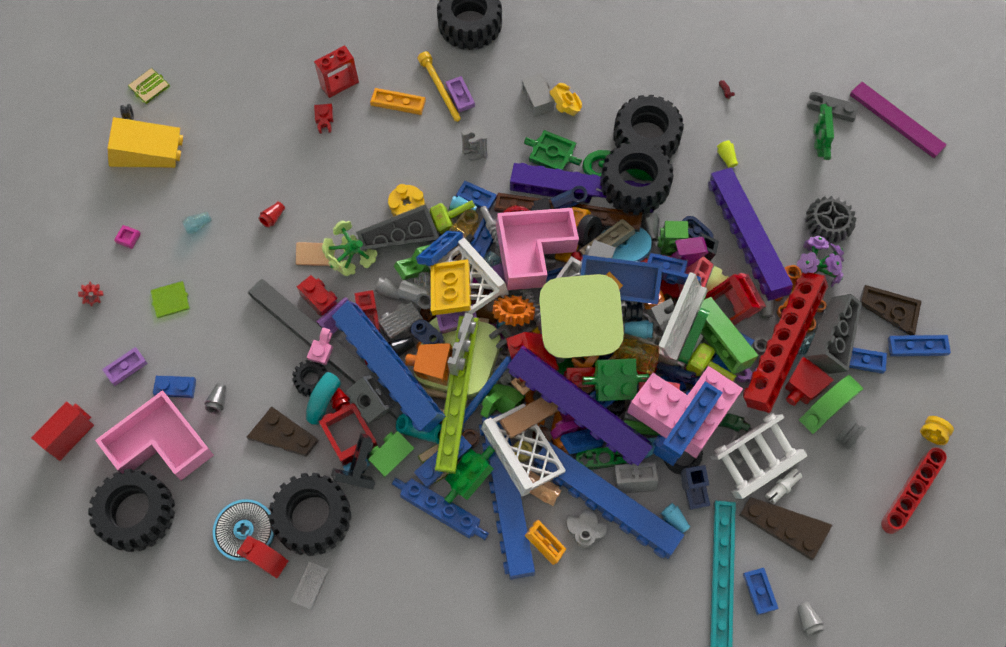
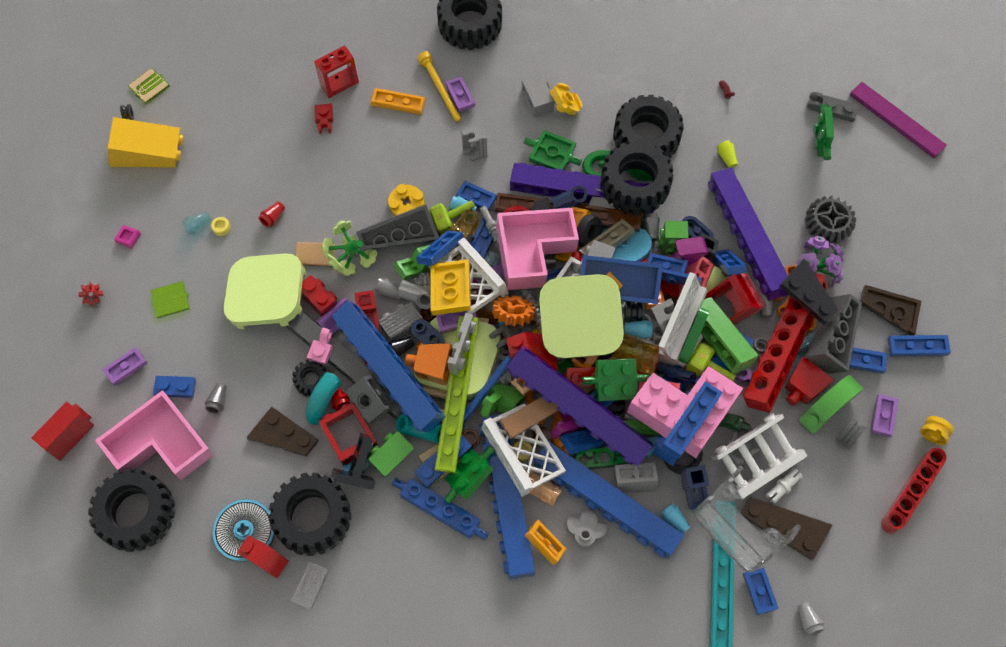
(220, 226): none -> light yellow tile
(264, 290): none -> yellowish green tile
(729, 262): none -> blue plate
(735, 532): none -> clear windscreen
(809, 292): none -> black wing
(884, 415): none -> medium lavender plate

